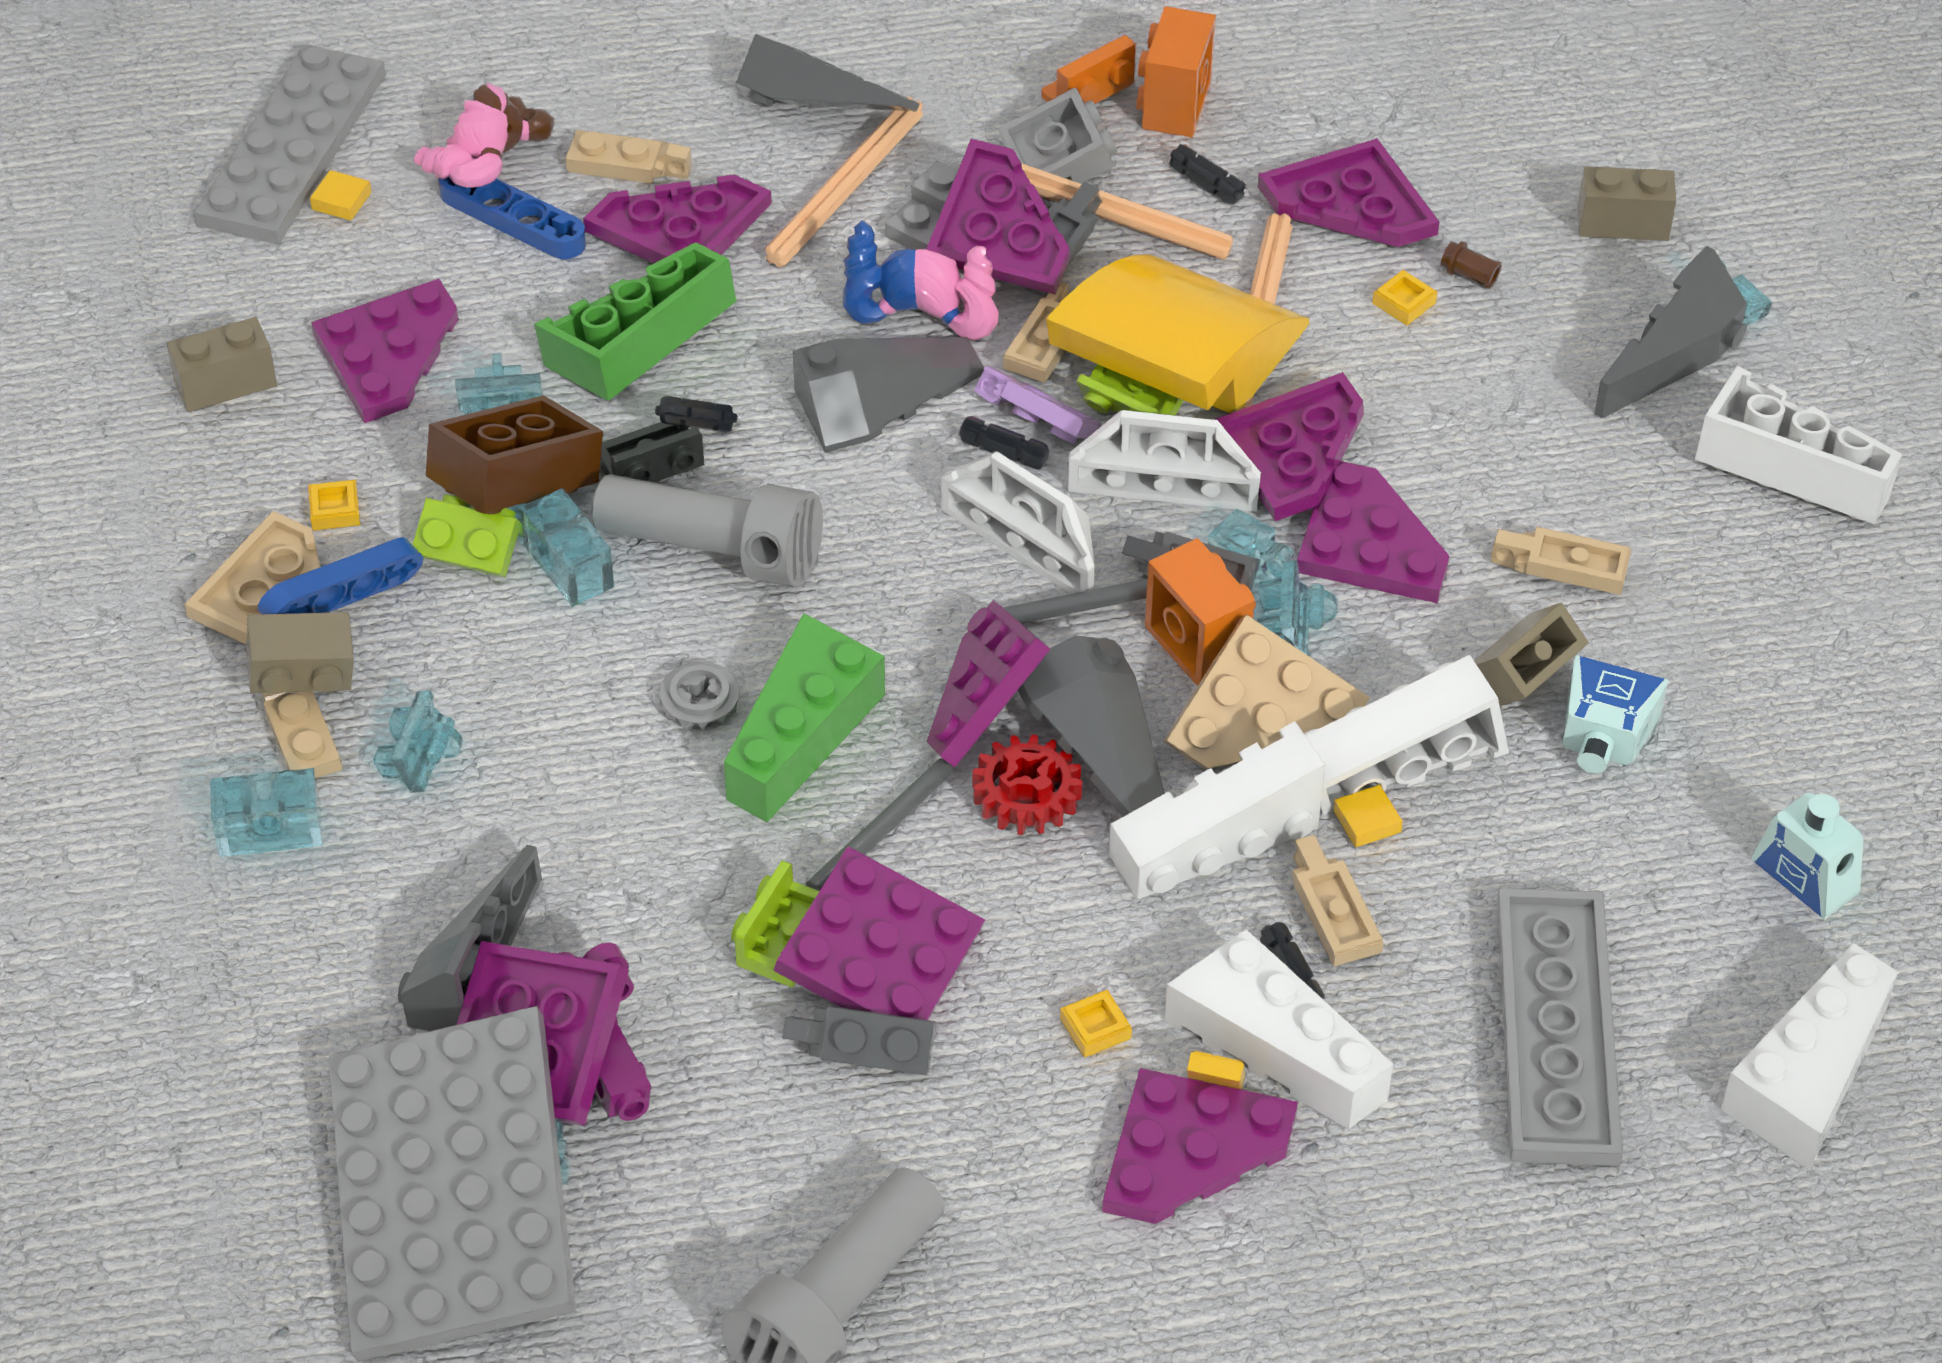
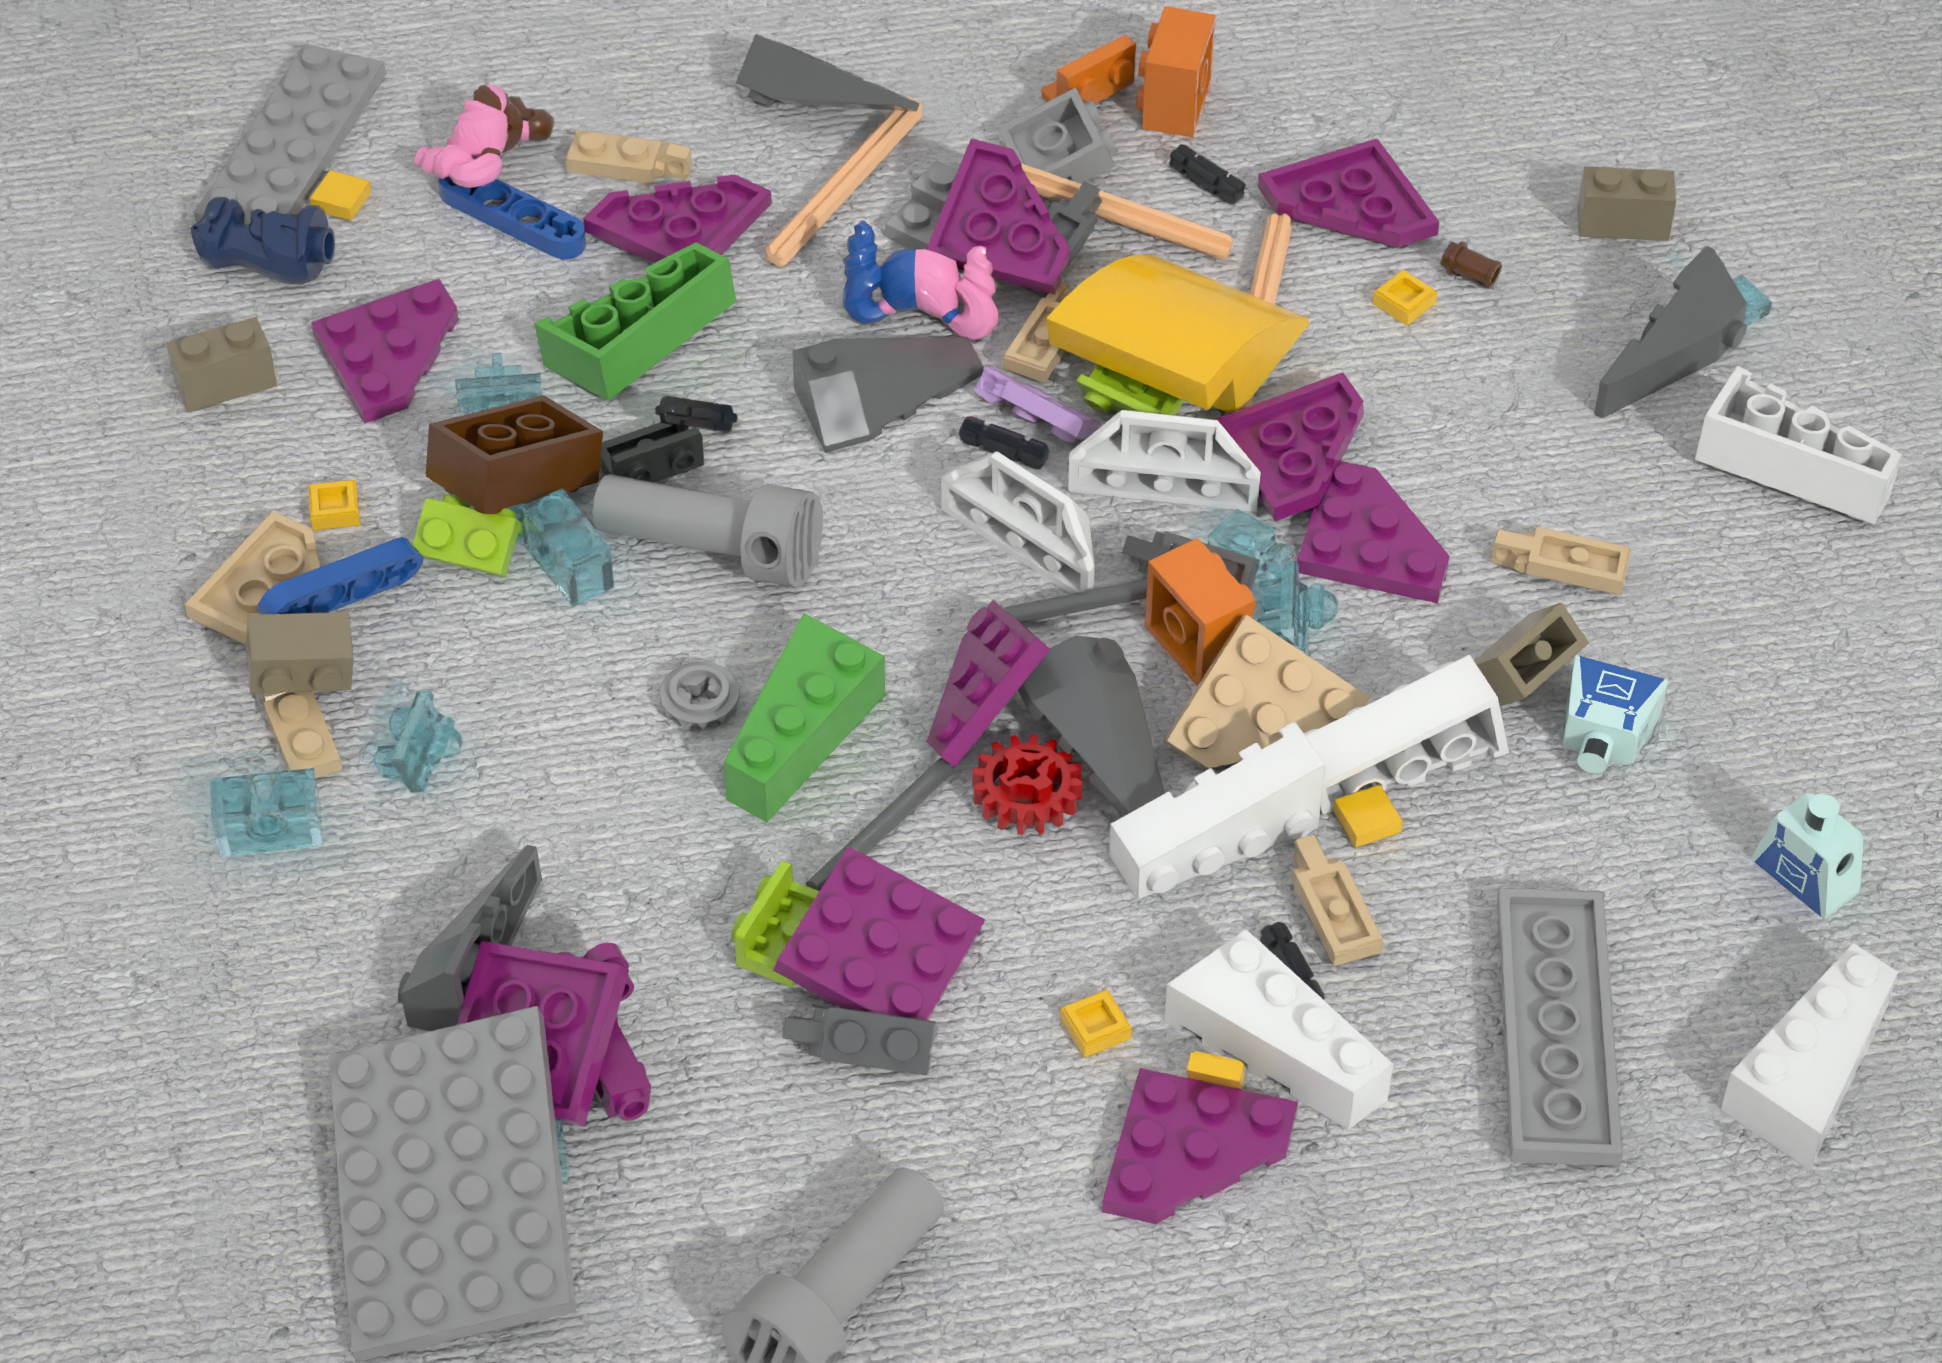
(272, 244): none -> dark blue animal

